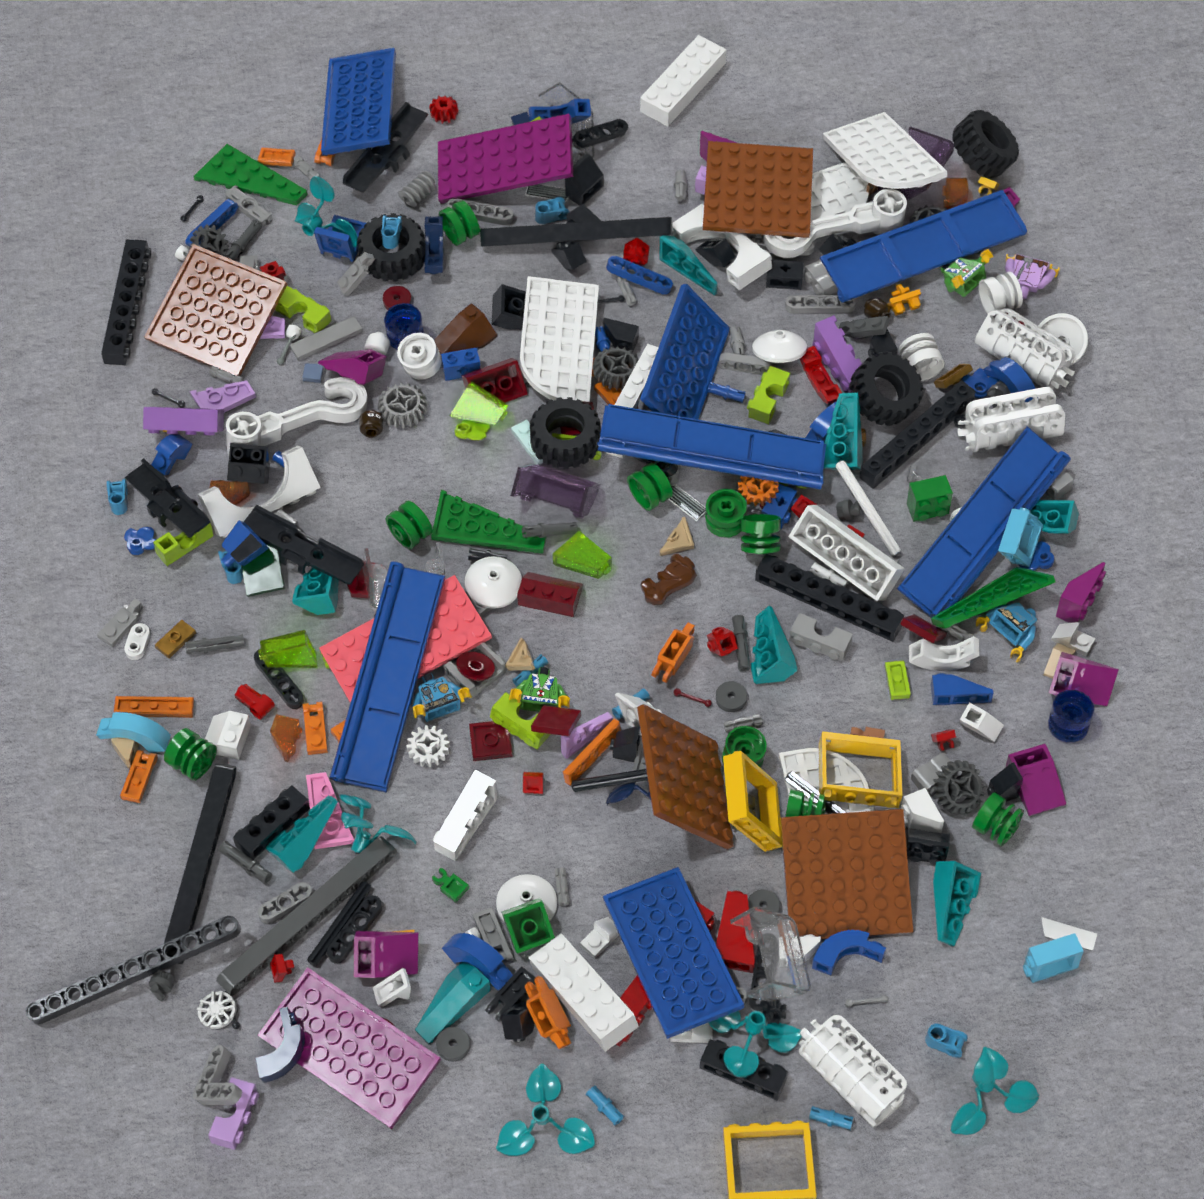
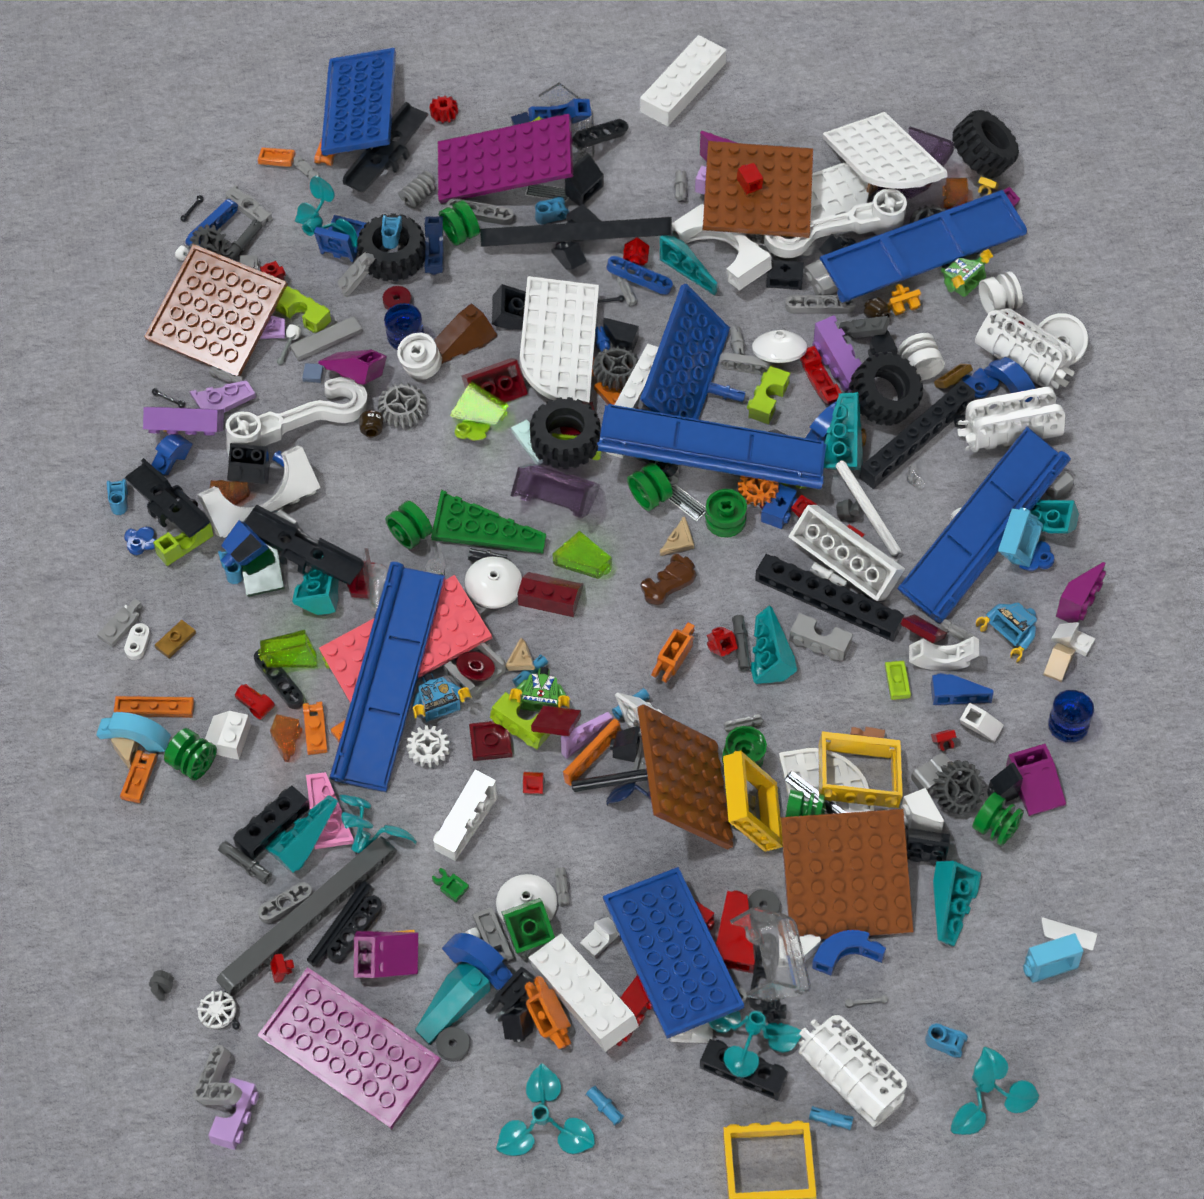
(123, 969): black beam -> none
(126, 302): black brick -> none
(191, 646): dark grey pin -> none
(201, 853): black beam -> none
(234, 168): green wing -> none
(287, 1054): arch -> none
(378, 342): white head -> none
(392, 988): white slope -> none
(460, 363): blue brick -> none
(542, 530): dark grey pin -> none
(677, 692): dark red hinge -> none
(716, 252): black slope -> none
(731, 704): dark grey piece -> none
(749, 178): none -> red brick
(760, 536): green wheel -> none
(929, 498): green brick -> none
(997, 390): dark grey piece -> none
(997, 593): green wing -> none
(1030, 272): lavender torso -> none
(1084, 676): magenta slope -> none

